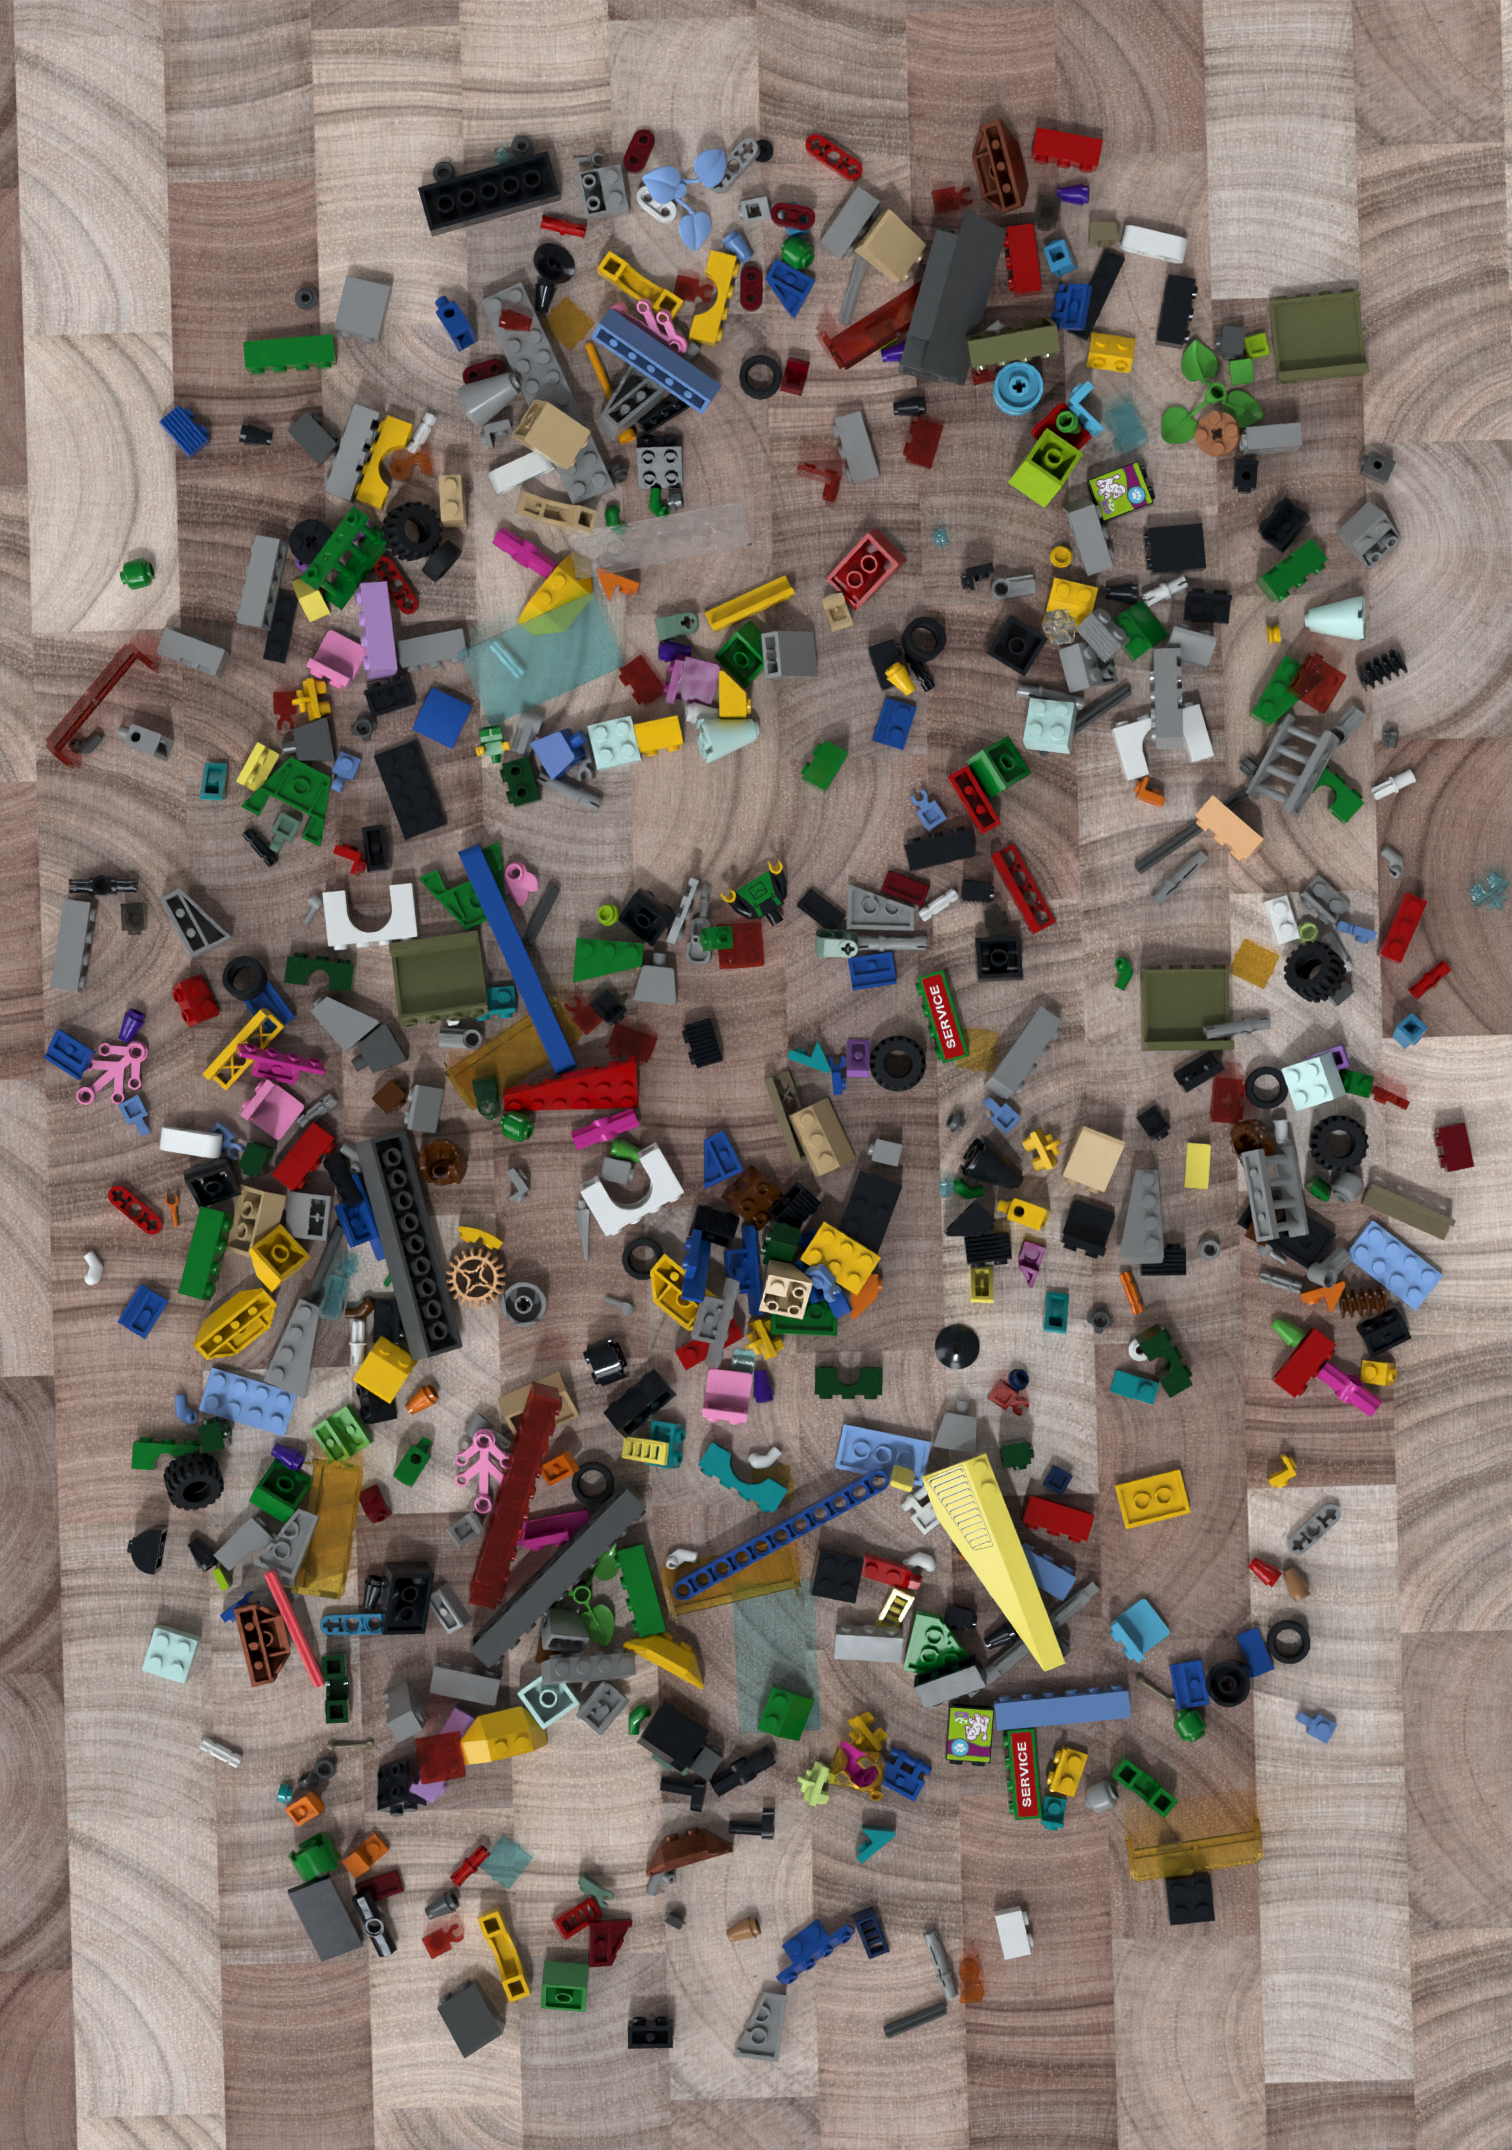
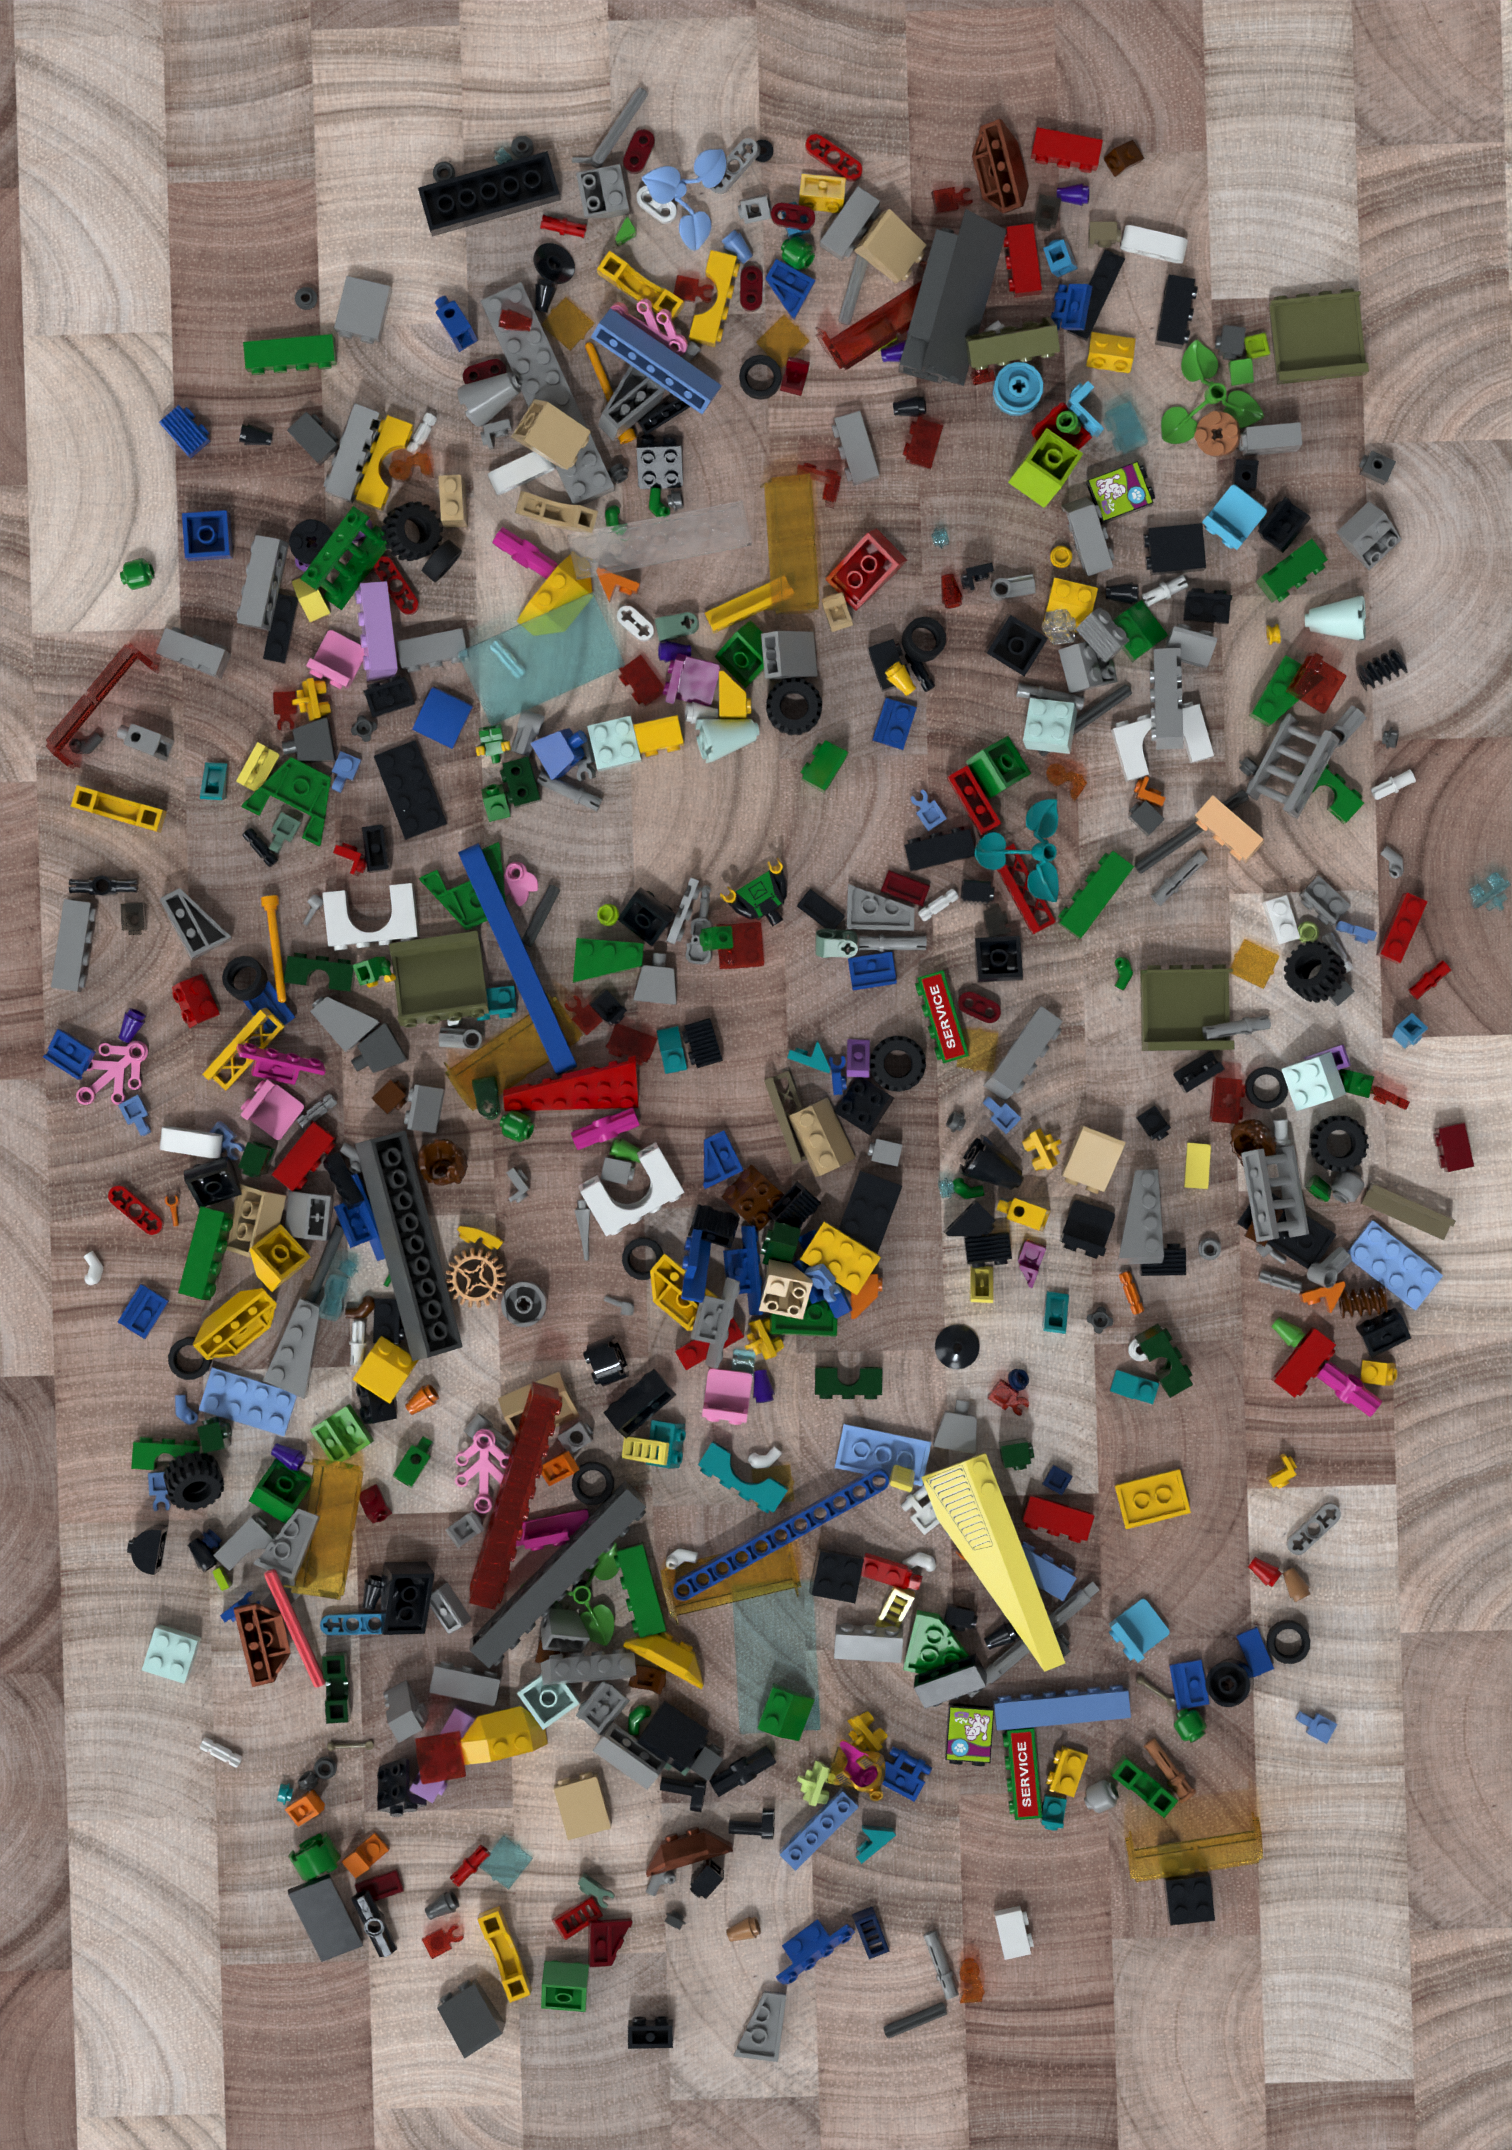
(118, 809): none -> yellow arch
(158, 1488): none -> medium blue plate
(177, 1370): none -> black tyre
(207, 535): none -> blue brick
(210, 1539): none -> dark blue plate
(270, 905): none -> light orange piece
(371, 969): none -> green piece
(495, 802): none -> green bracket
(569, 1444): none -> light grey brick
(582, 1805): none -> tan brick
(619, 126): none -> light grey axle
(625, 233): none -> bright green slope
(628, 1756): none -> light grey brick
(639, 619): none -> white beam
(648, 1679): none -> reddish brown bracket
(671, 1050): none -> teal slope
(706, 1878): none -> black brick
(782, 341): none -> clear yellow piece
(791, 544): none -> clear yellow piece
(794, 686): none -> black tyre
(819, 1828): none -> medium blue brick
(822, 192): none -> yellow bracket
(864, 1105): none -> black plate
(950, 592): none -> clear red cone
(979, 1006): none -> dark red plate
(1043, 820): none -> teal plant
(1057, 776): none -> clear orange leg
(1095, 895): none -> green brick
(1123, 157): none -> reddish brown bracket
(1145, 817): none -> dark grey brick
(1175, 1779): none -> nougat pin
(1234, 517): none -> medium azure bracket

